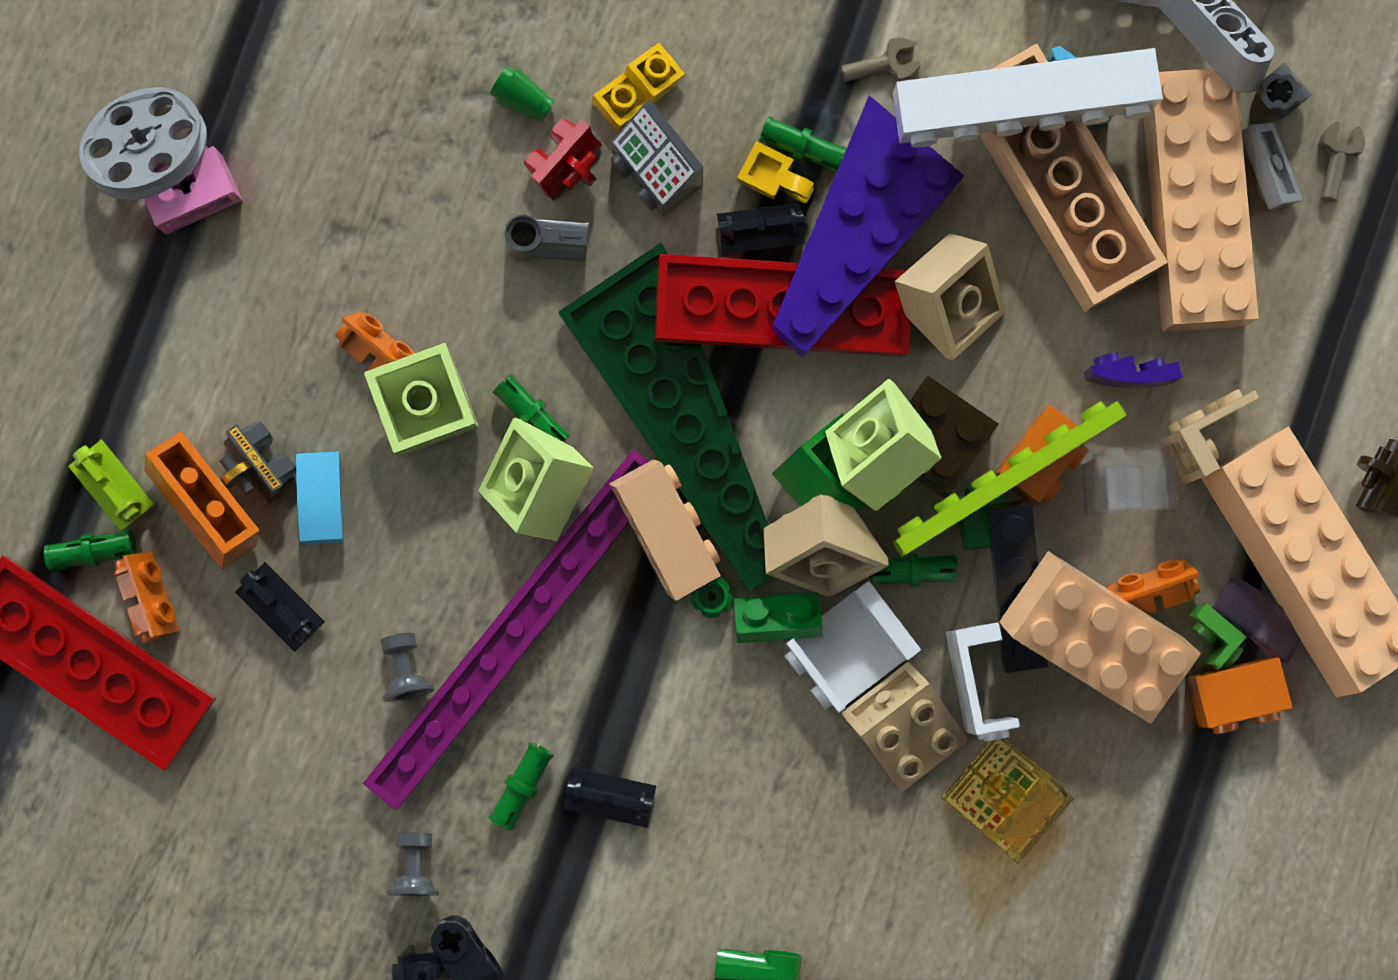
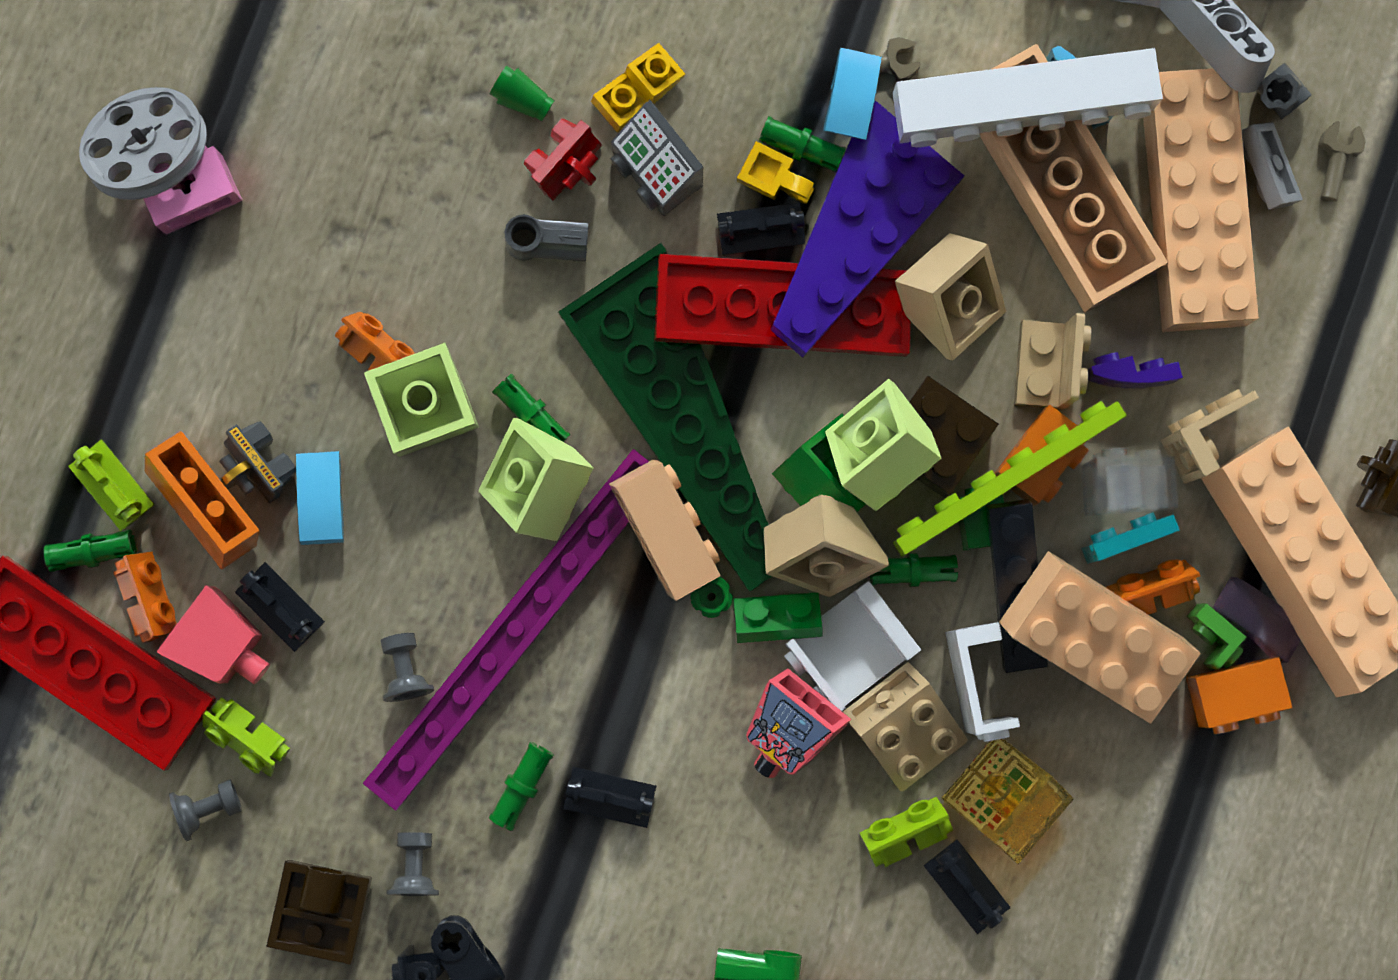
(188, 812): none -> dark grey piece
(215, 640): none -> coral torso
(230, 728): none -> lime hinge
(319, 912): none -> dark brown plate
(792, 725): none -> torso
(852, 93): none -> medium azure slope
(888, 837): none -> lime hinge
(967, 887): none -> black hinge
(1051, 363): none -> tan bracket
(1143, 531): none -> teal plate

